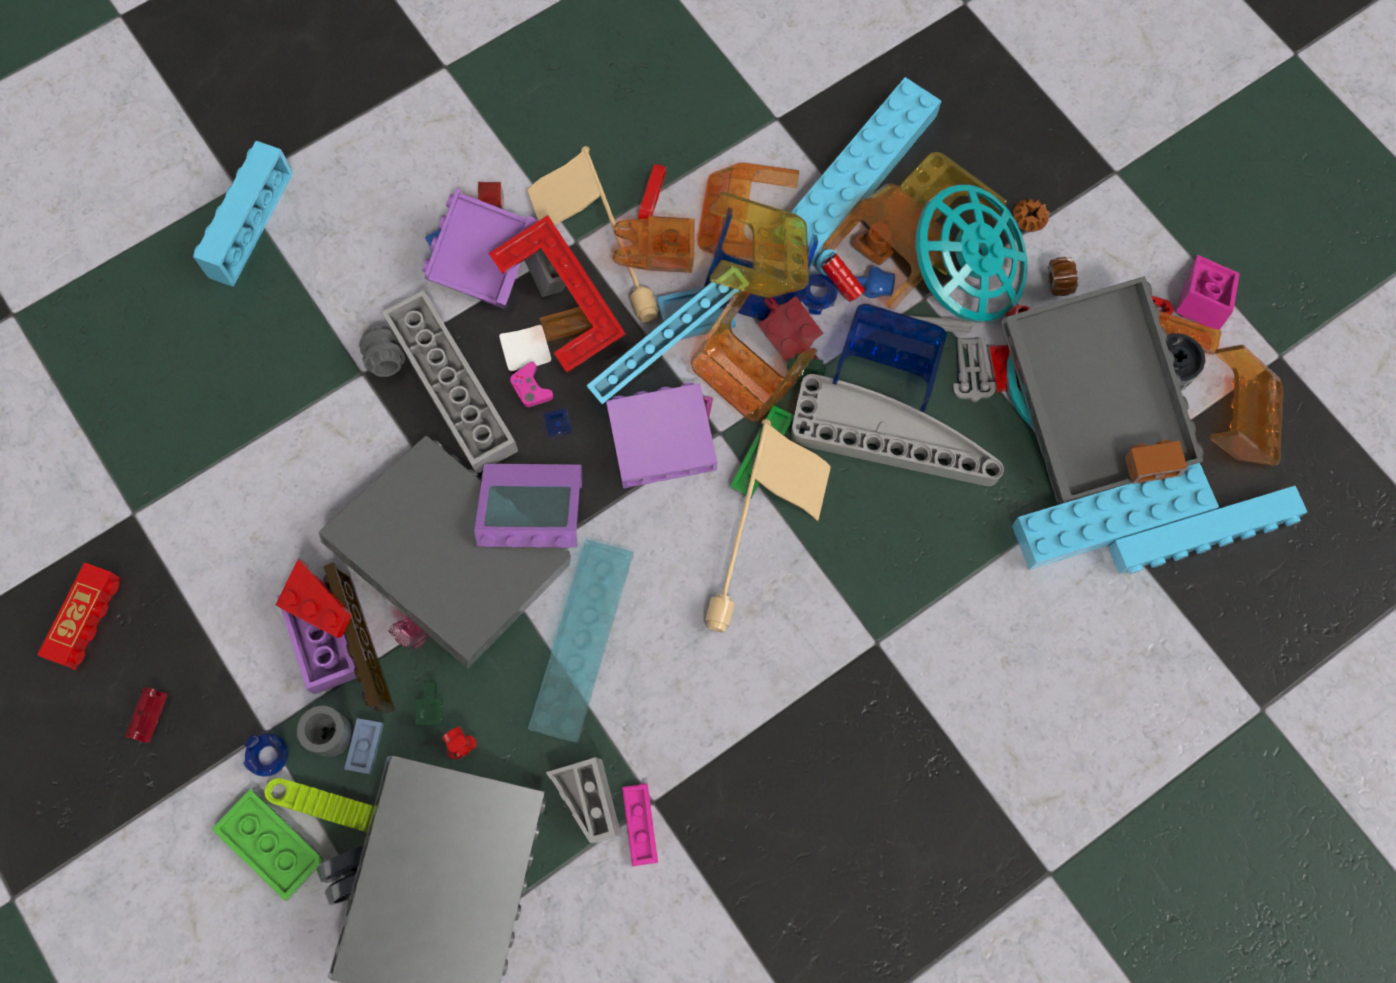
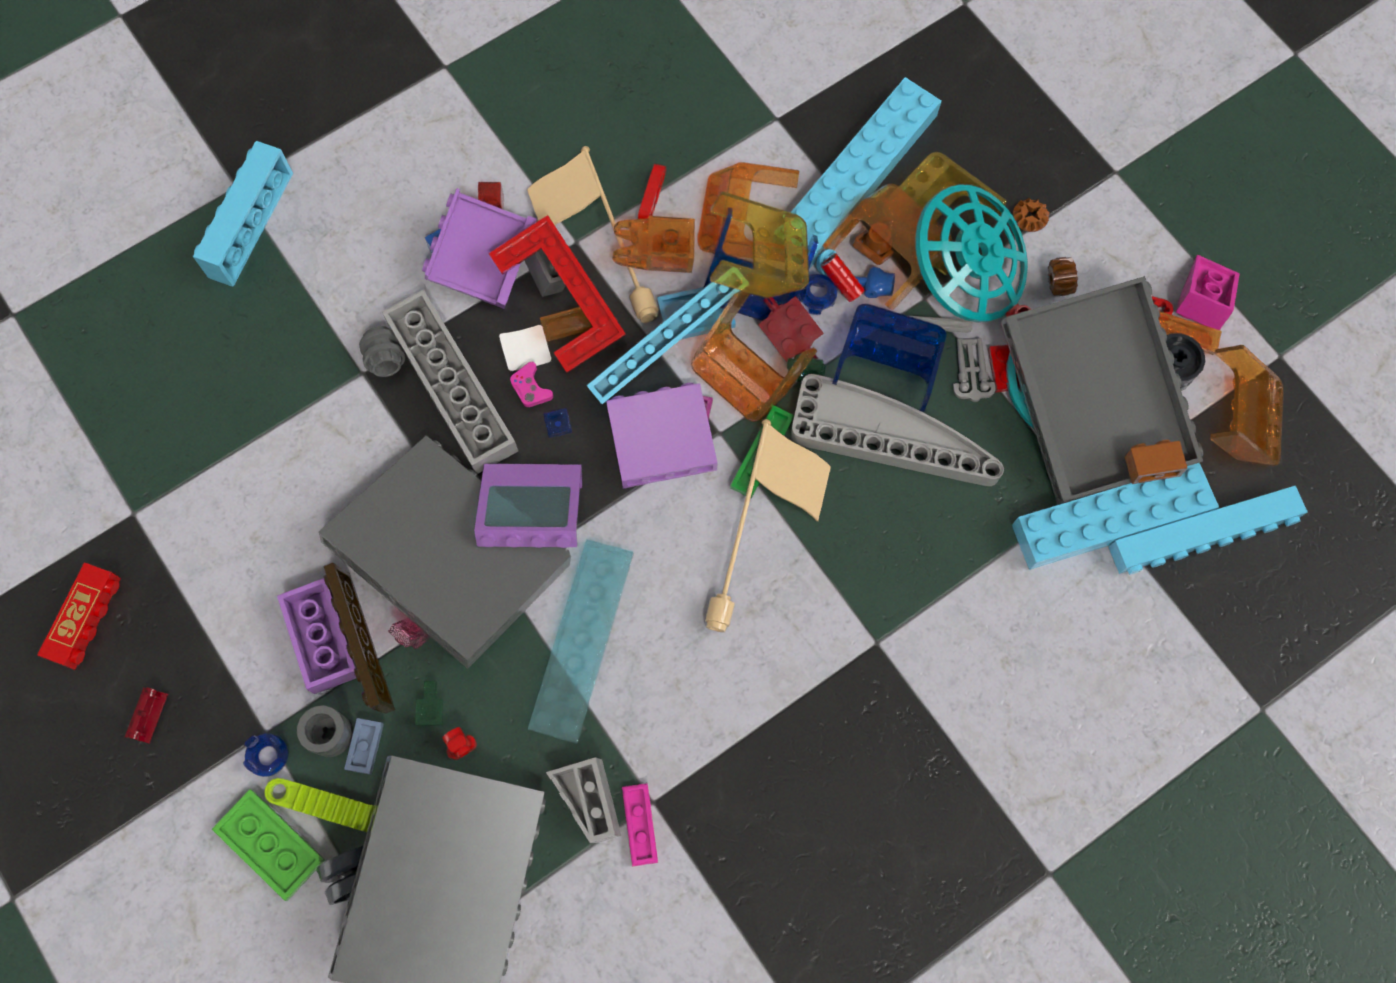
(312, 602): red wing -> none

